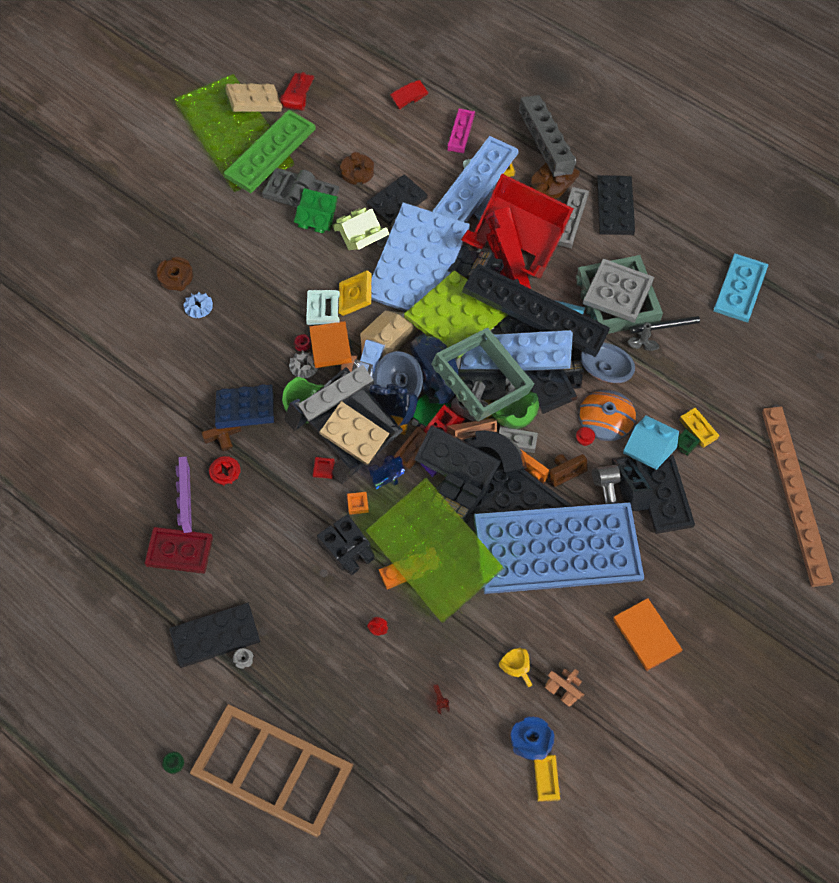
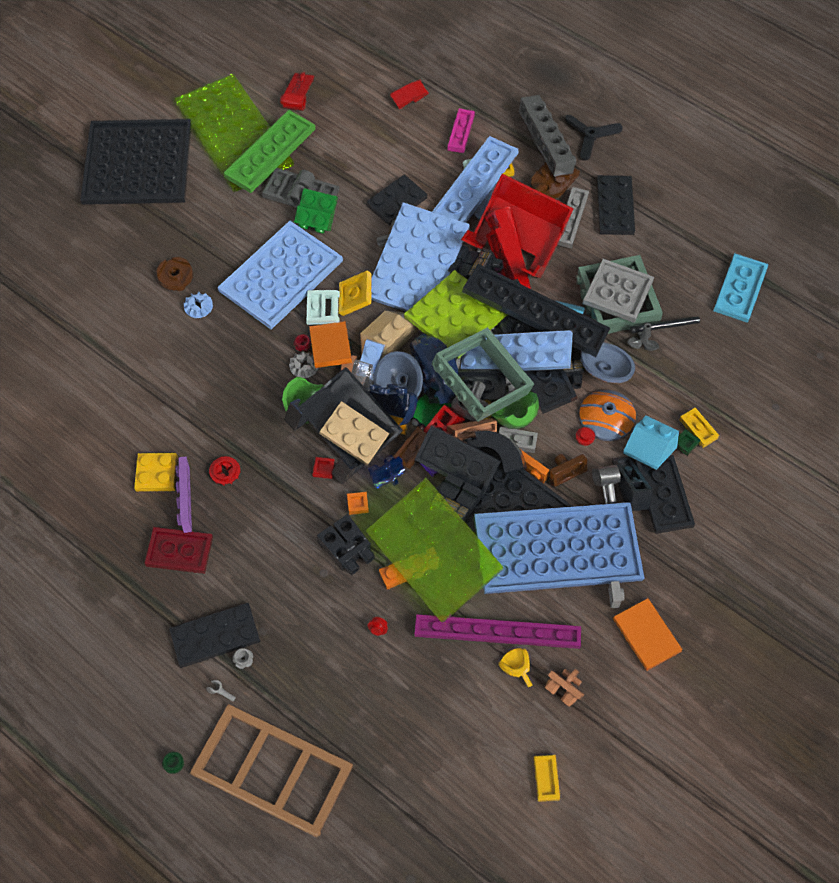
(136, 161): none -> black plate
(156, 472): none -> yellow plate
(220, 690): none -> light grey hand
(221, 435): reddish brown tile -> none
(244, 406): dark blue plate -> none
(253, 97): tan plate -> none
(280, 274): none -> light blue plate
(335, 393): light grey plate -> none
(360, 161): reddish brown plate -> none
(360, 228): yellowish green bracket -> none
(441, 702): clear red hand -> none
(498, 631): none -> magenta plate
(526, 748): blue plate -> none
(592, 133): none -> black piece
(616, 594): none -> light grey plate
(797, 497): nougat plate -> none

